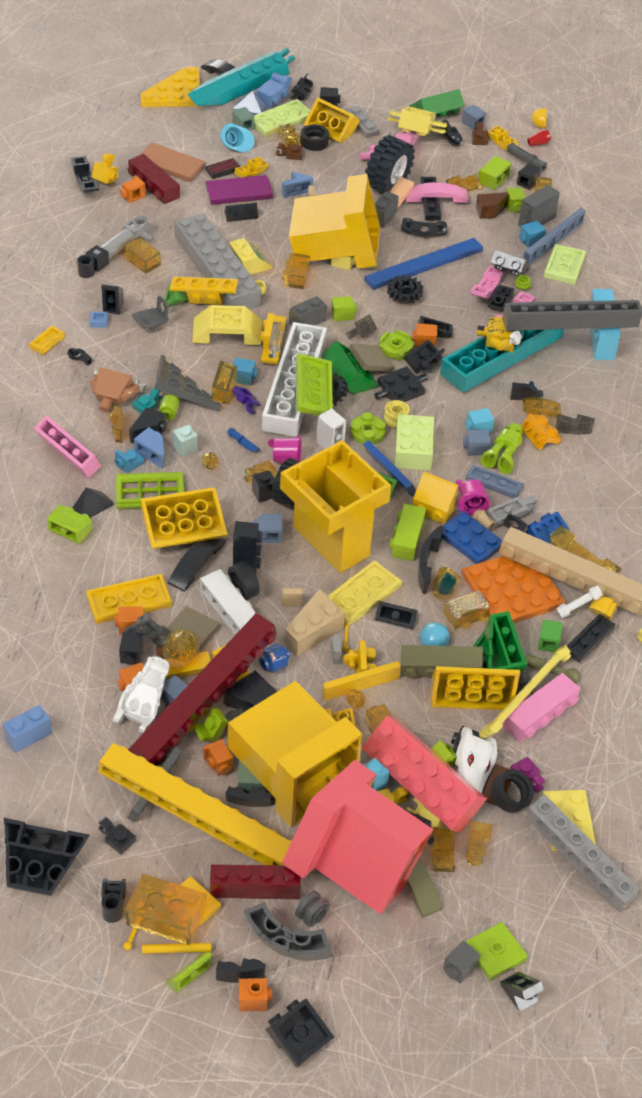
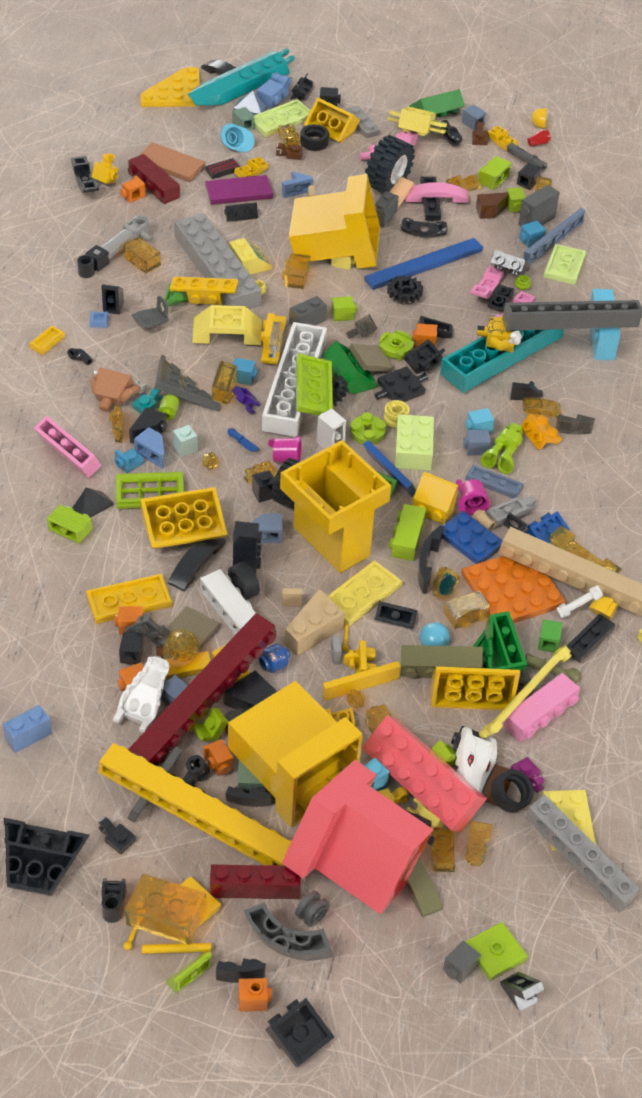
(195, 772): none -> black piece

